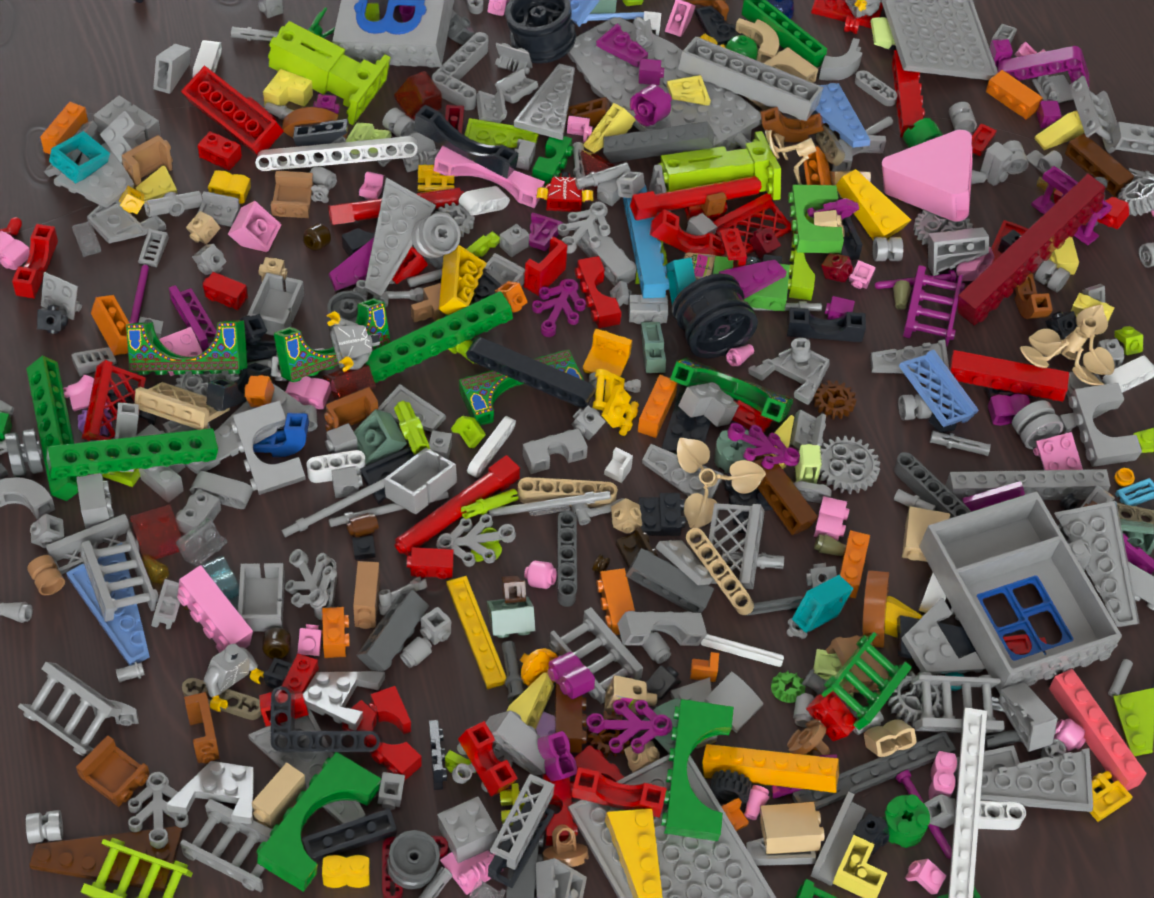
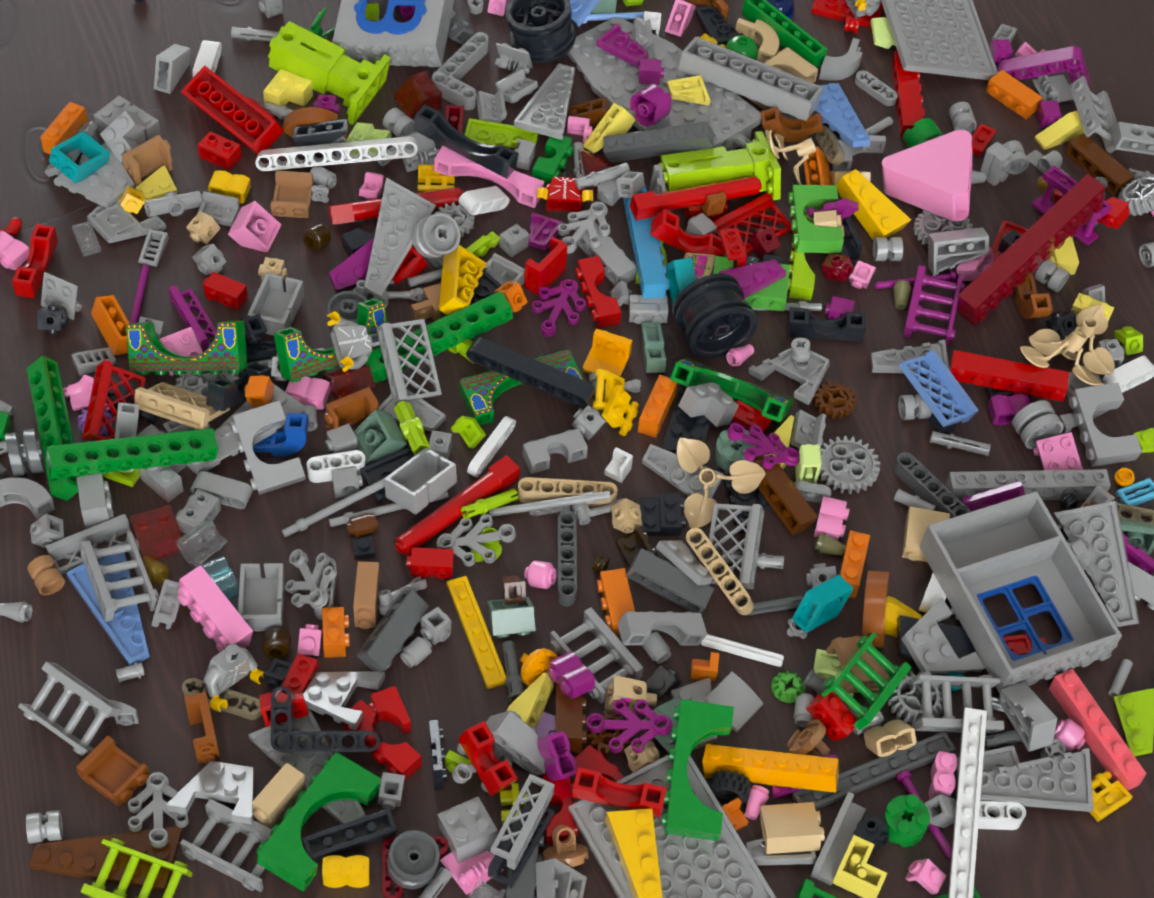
(392, 361): none -> light grey fence

